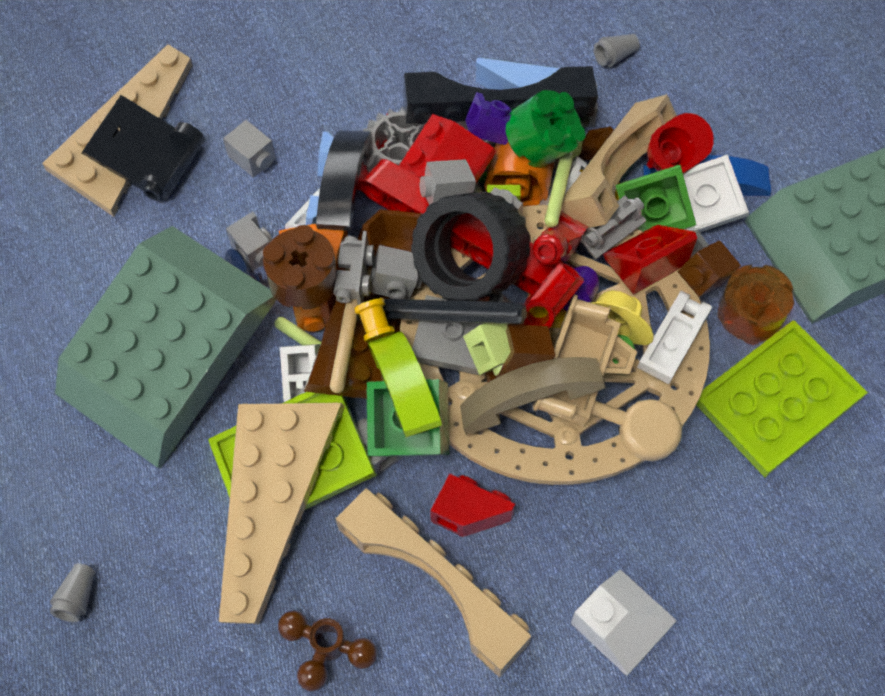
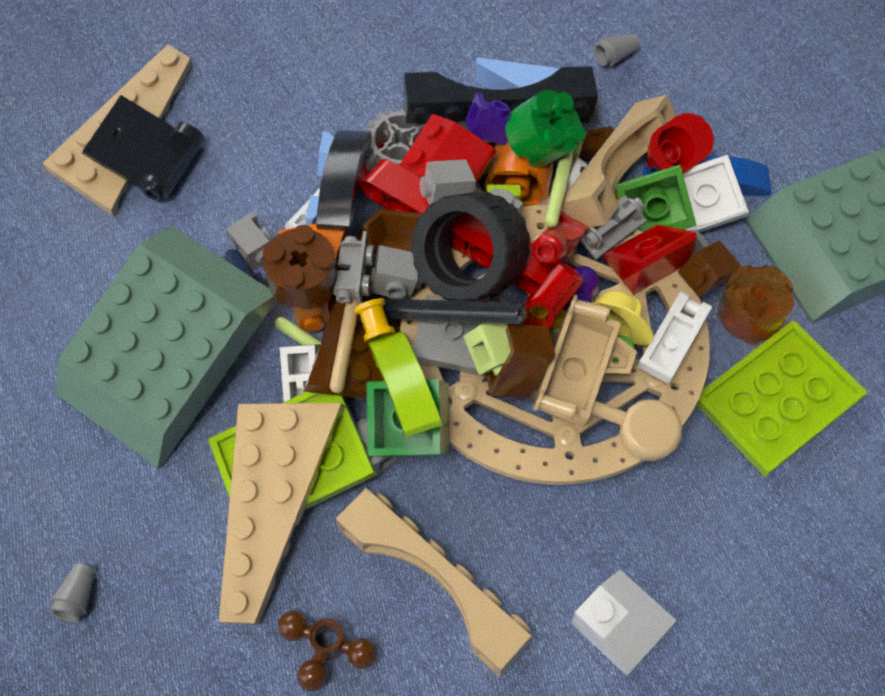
(249, 148): light grey brick -> none
(468, 508): red slope -> none
(527, 384): dark tan slope -> none

